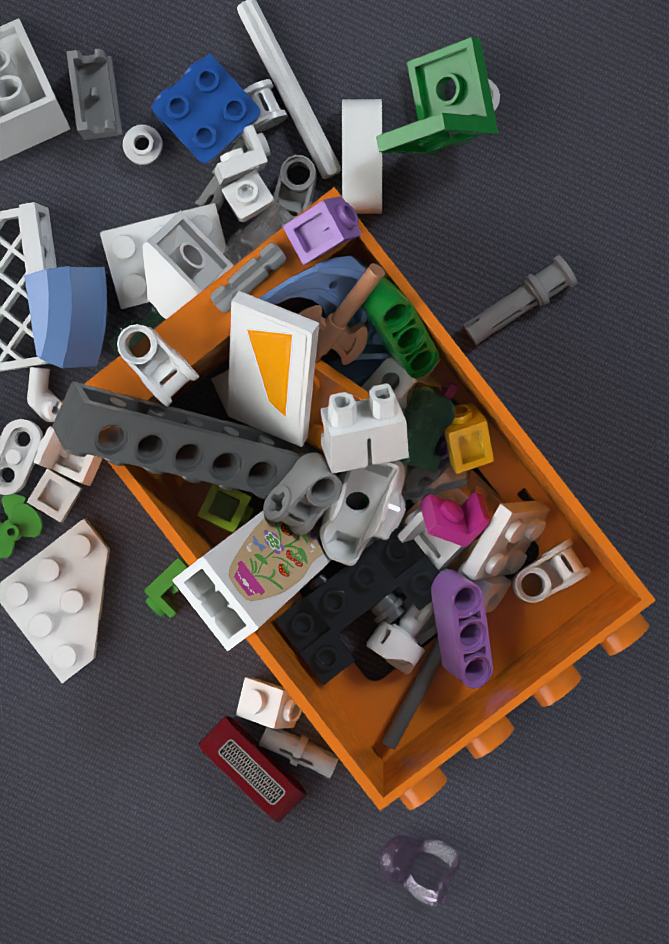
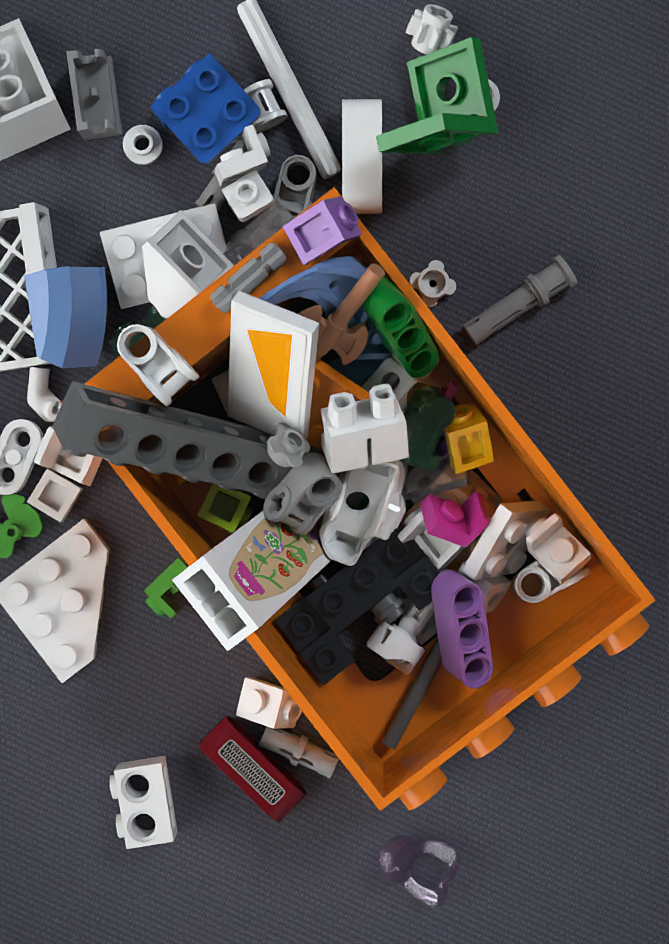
(155, 802): none -> white brick
(287, 446): none -> light grey plate
(431, 29): none -> white gear
(434, 272): none -> white plate
(556, 548): none -> white bracket

